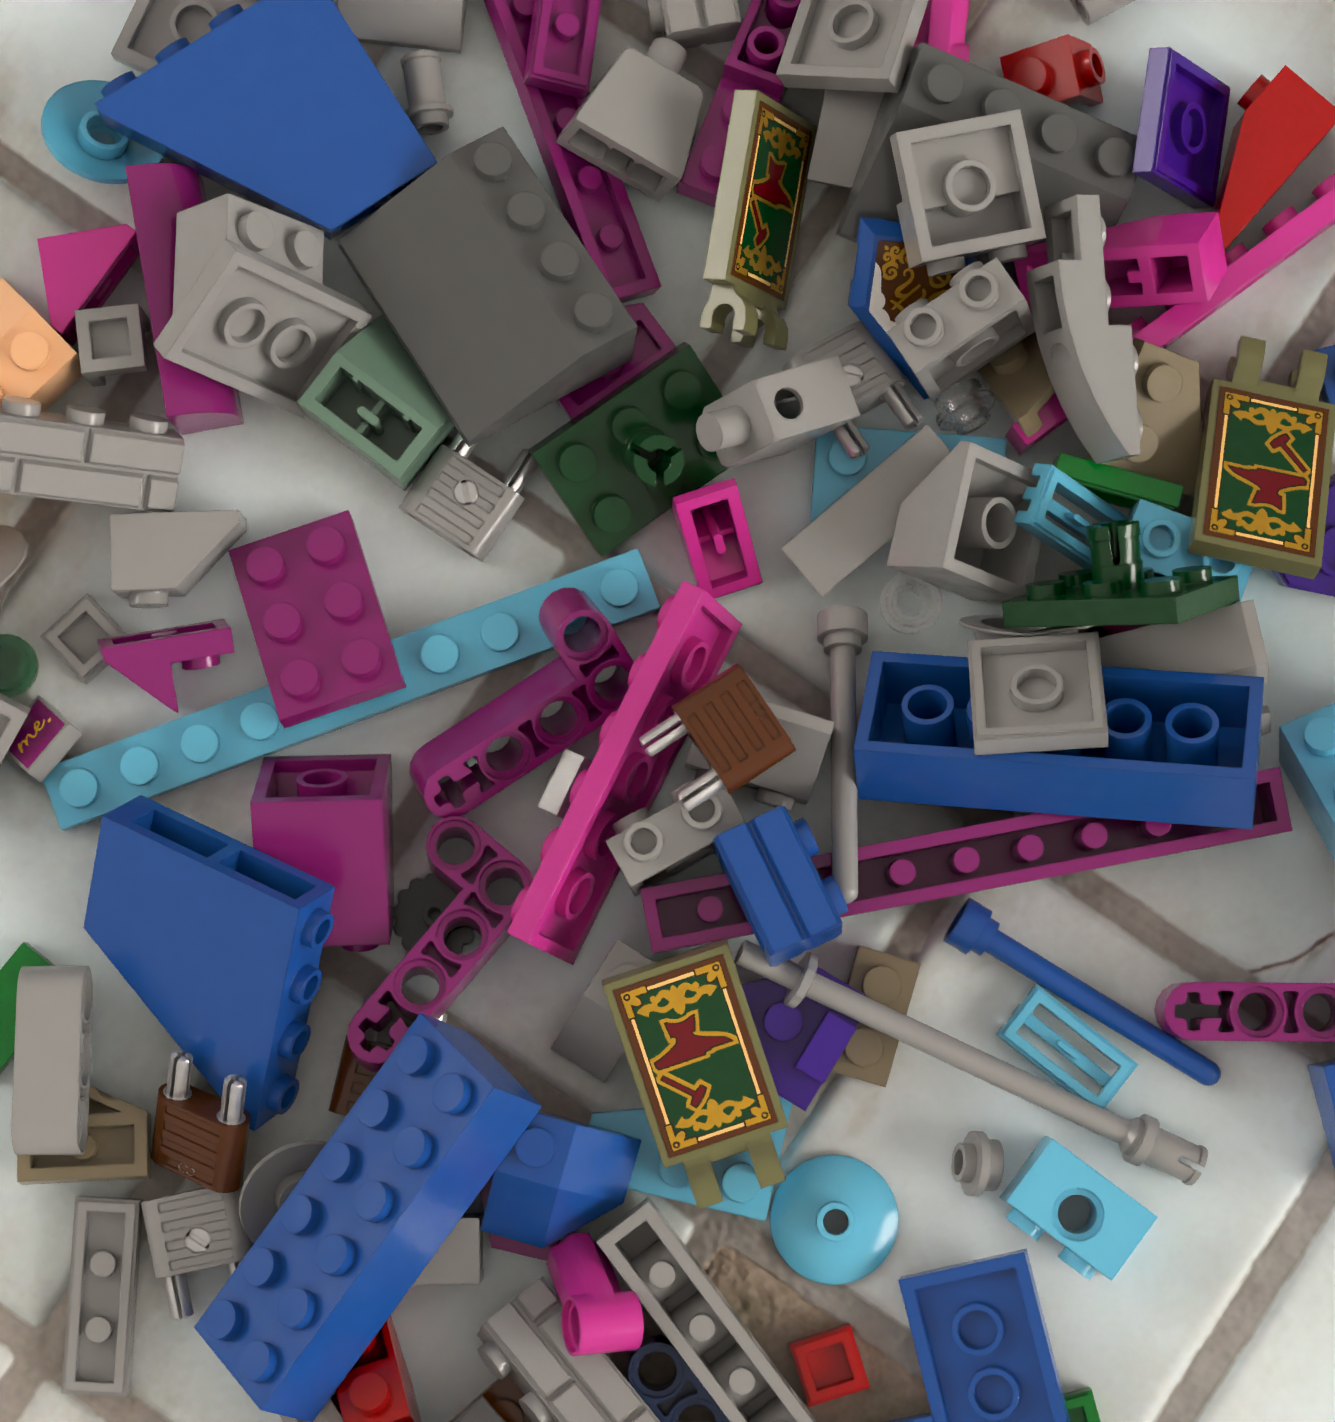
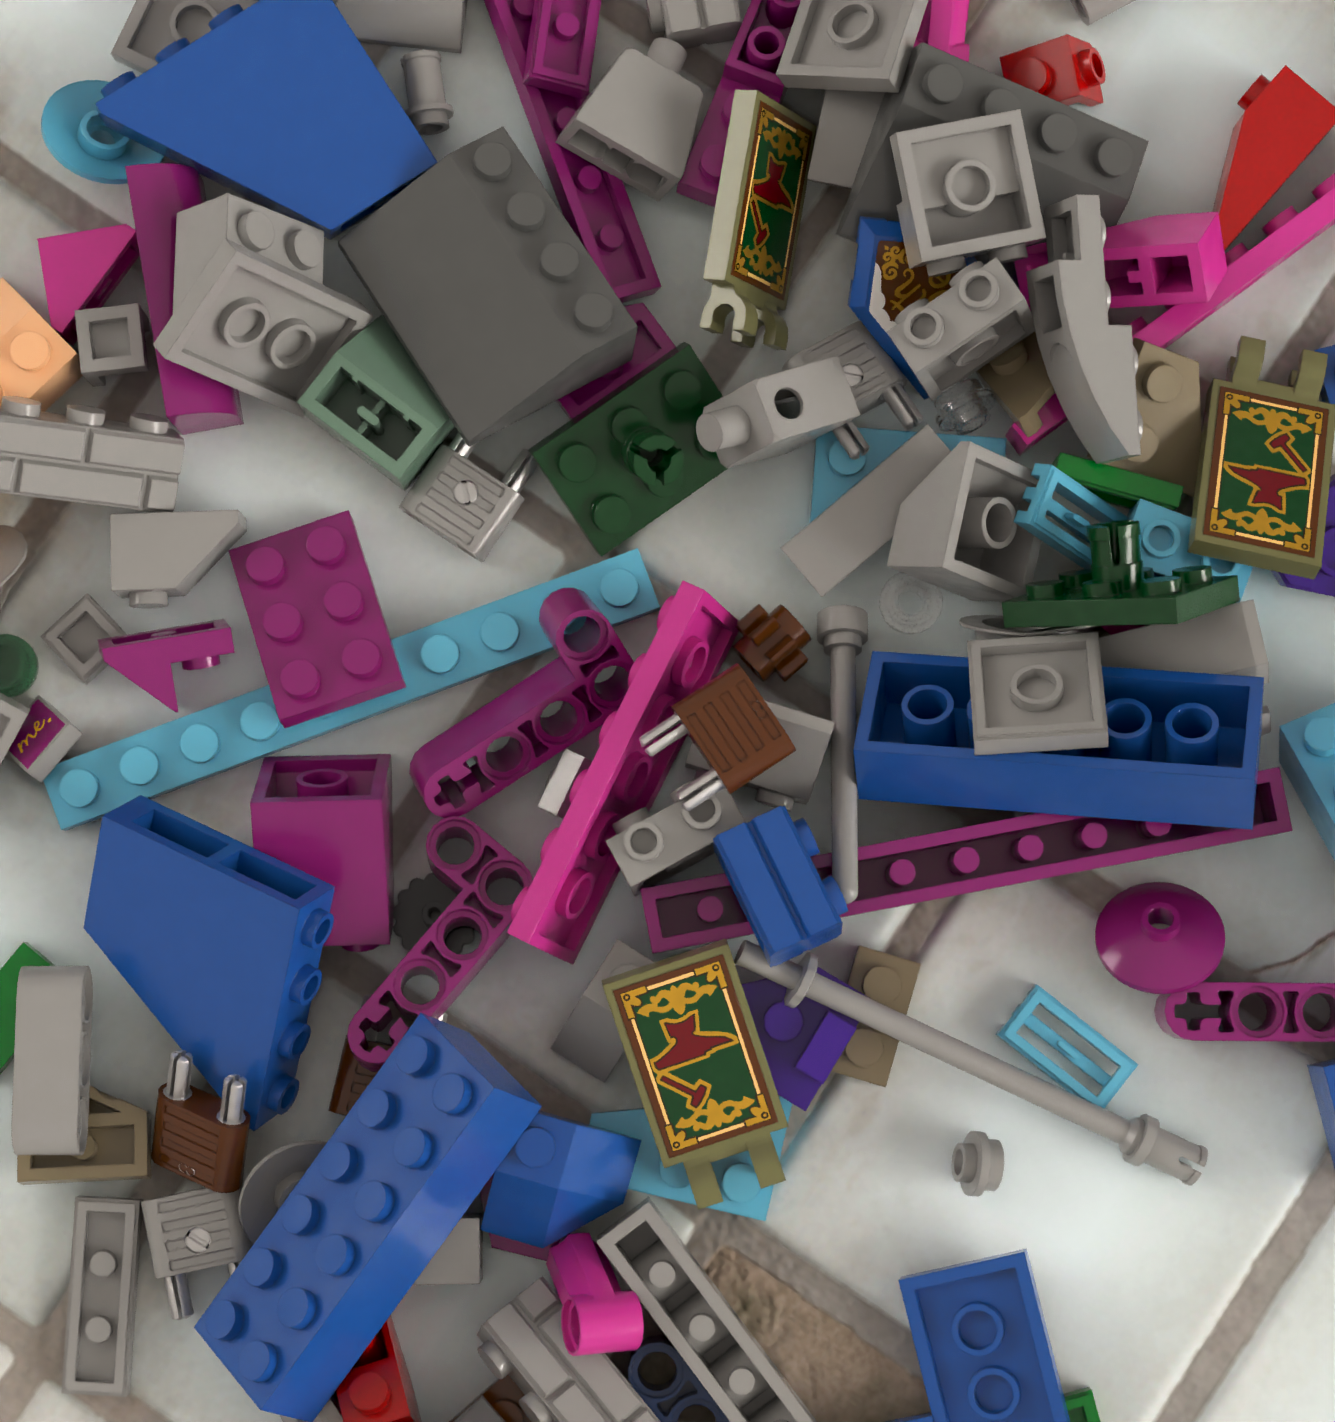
(717, 538): dark pink slope -> none
(771, 642): none -> reddish brown gear
(827, 1185): medium azure dish -> none
(829, 1365): red tile -> none
(977, 932): blue piece -> none
(1114, 1220): medium azure brick -> none
(1160, 958): none -> magenta dish
(1181, 128): dark purple plate -> none

